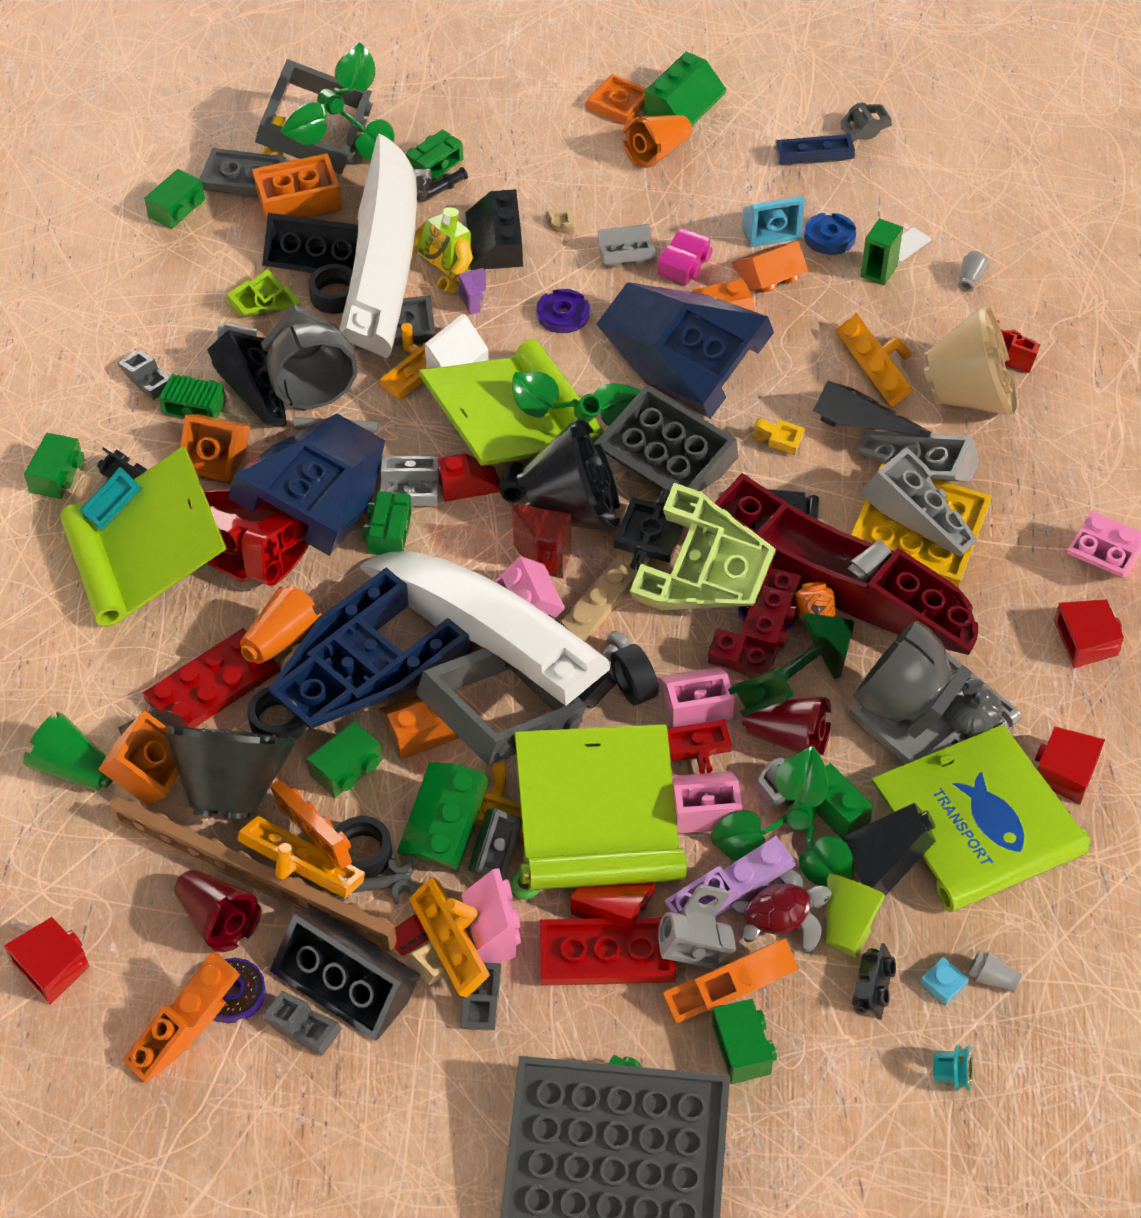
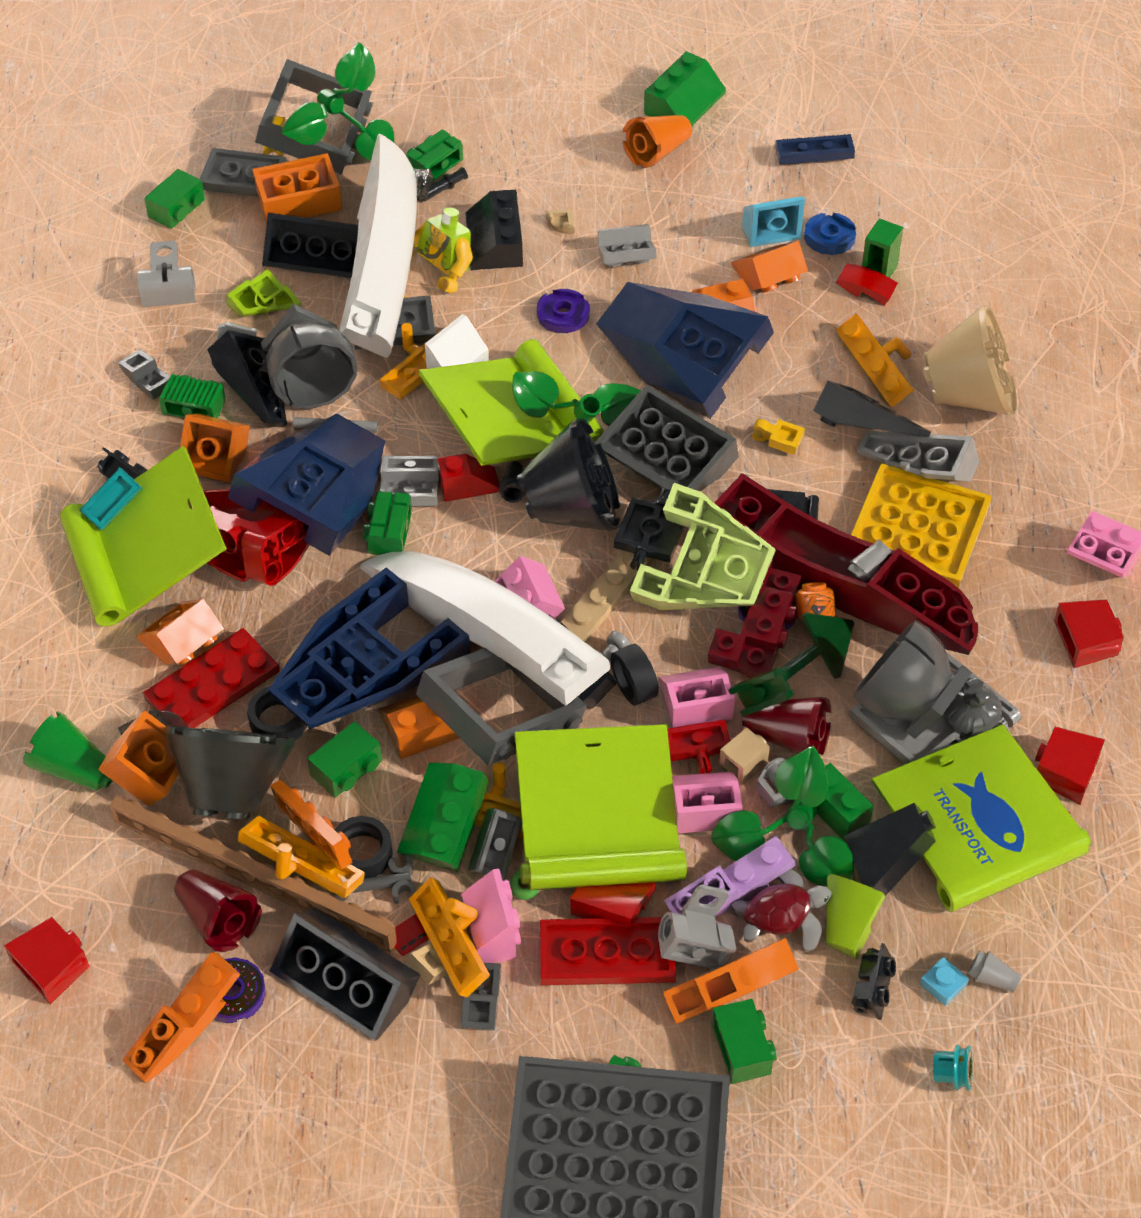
(54, 465): green piece -> none
(166, 281): none -> light grey piece
(181, 632): none -> slope
(279, 625): orange cone -> none
(302, 1024): dark grey slope -> none
(325, 276): black tyre -> none
(471, 287): medium lavender bracket -> none
(543, 537): clear red slope -> none
(617, 99): orange tile -> none
(684, 256): dark pink brick -> none
(744, 755): none -> tan brick
(862, 279): none -> red slope
(867, 125): dark grey piece -> none
(909, 496): light grey wedge -> none
(912, 242): white sticker -> none
(972, 270): light grey cone -> none
(1020, 349): red slope -> none

